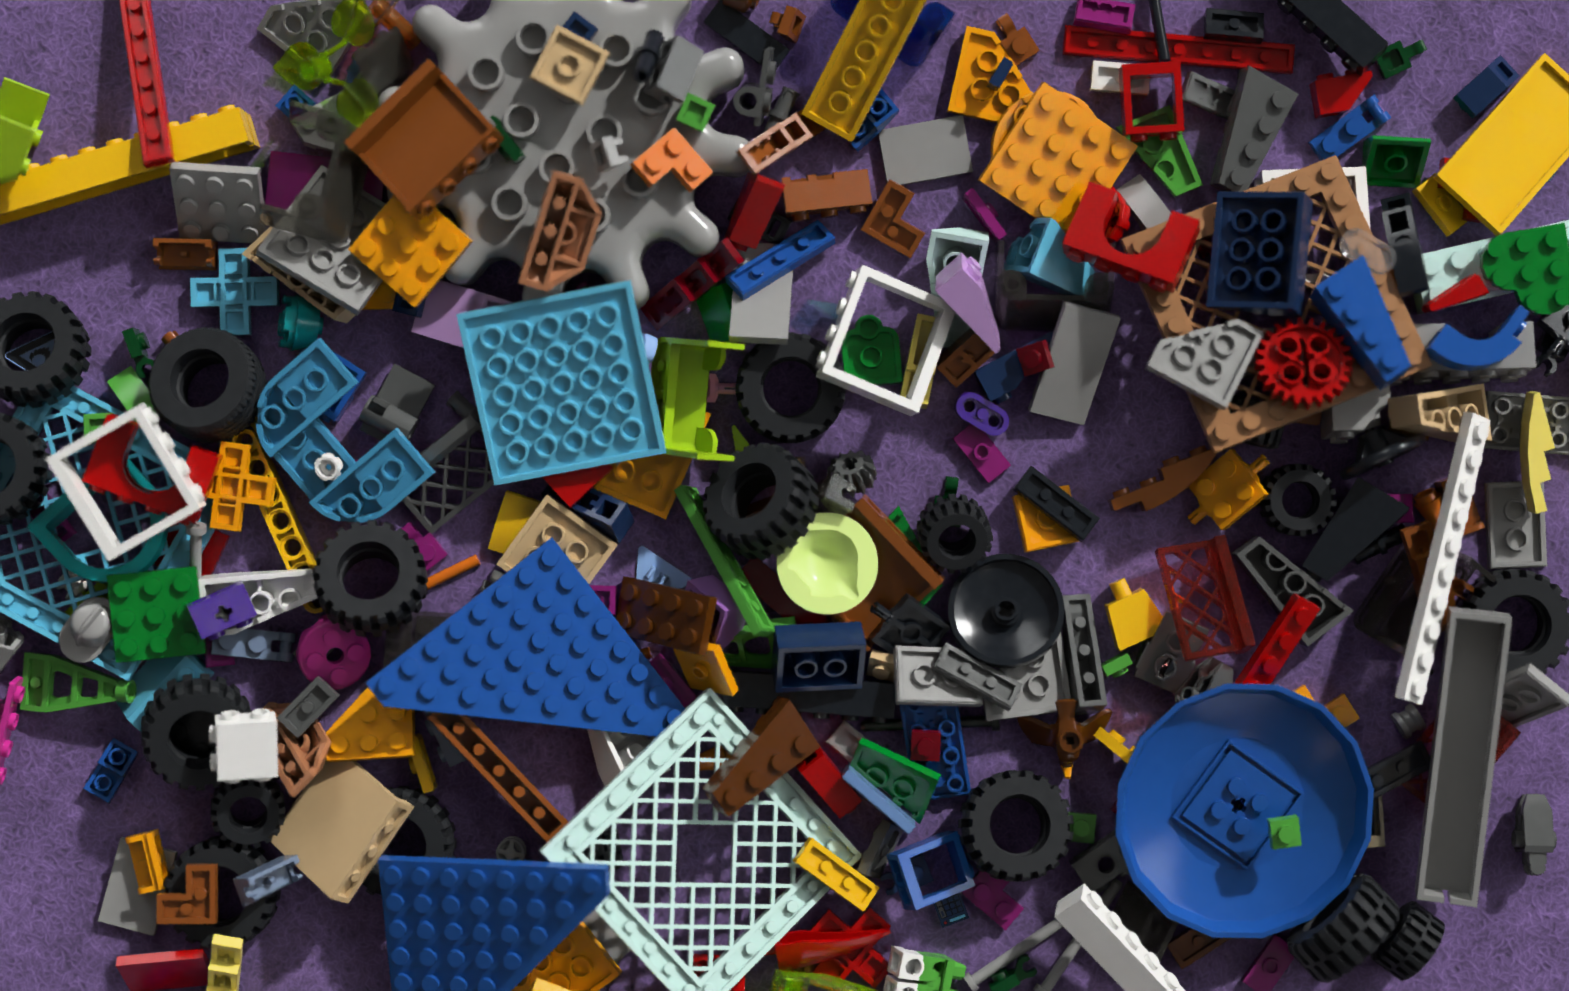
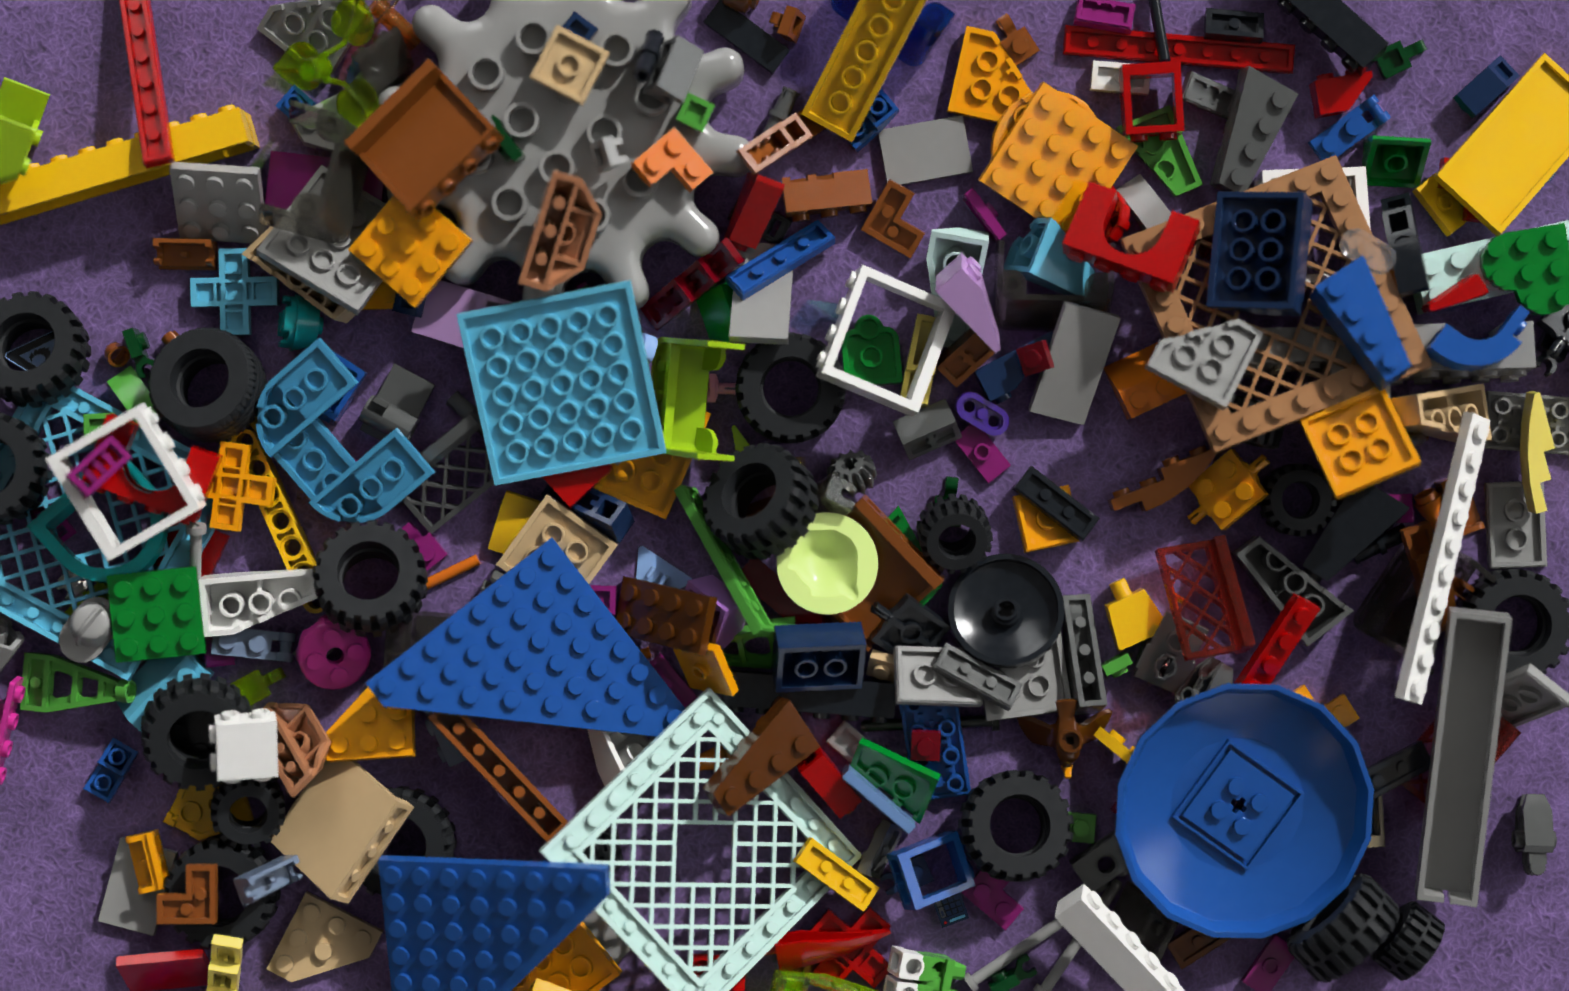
(100, 450): none -> magenta slope
(120, 354): none -> dark orange hinge
(193, 812): none -> yellow tile
(205, 608): dark purple brick -> none
(255, 685): none -> clear neon green plate
(308, 706): dark grey plate -> none
(321, 470): white plate -> none
(322, 940): none -> tan plate
(422, 767): yellow plate -> none
(510, 853): light grey wheel -> none
(760, 90): dark grey piece -> none
(927, 430): none -> dark grey hinge
(1000, 74): dark blue tile -> none
(1137, 387): none -> orange slope
(1284, 832): bright green plate -> none
(1331, 363): red gear -> none
(1360, 442): none -> light orange plate
(1408, 721): light grey wheel -> none

